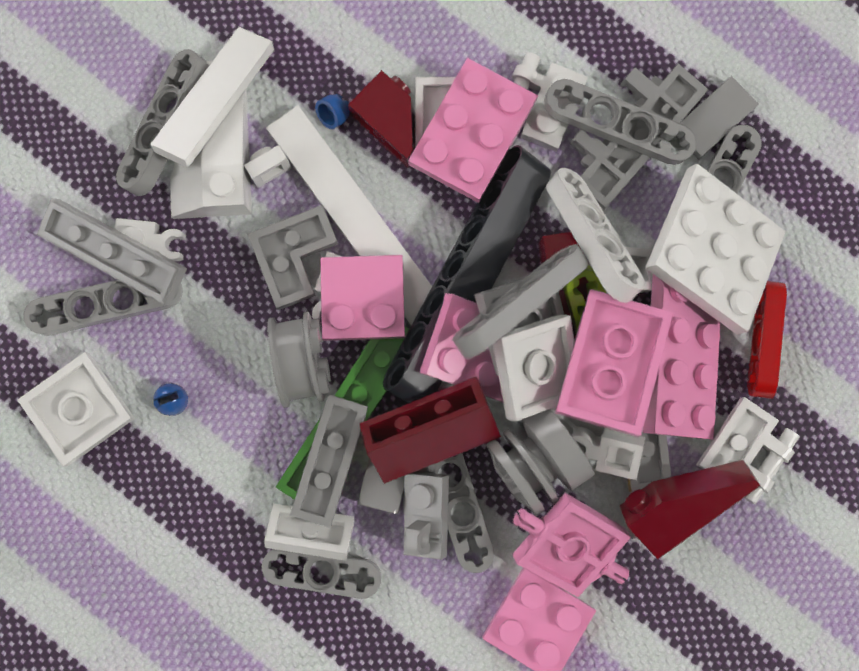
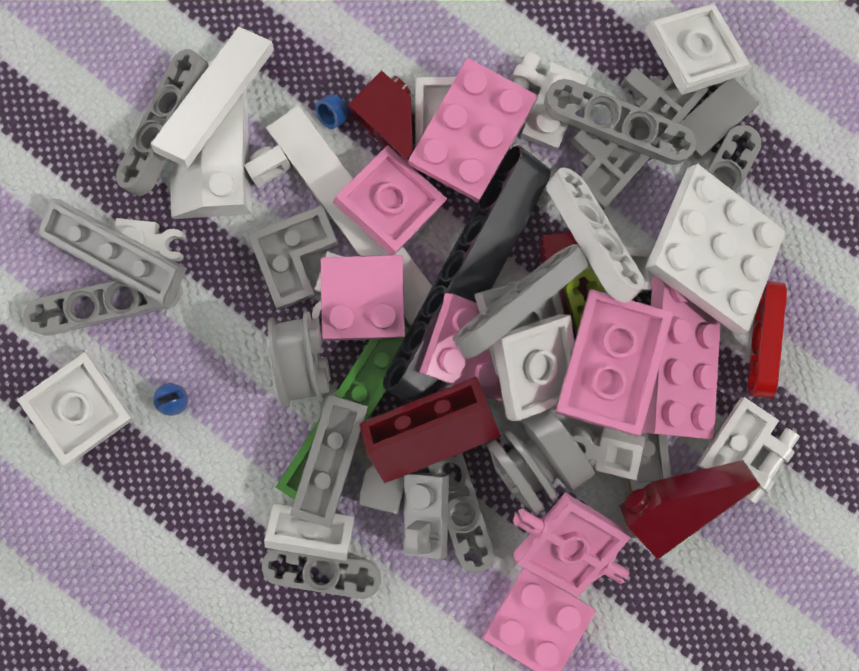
(389, 200): none -> bright pink plate
(697, 48): none -> white tile

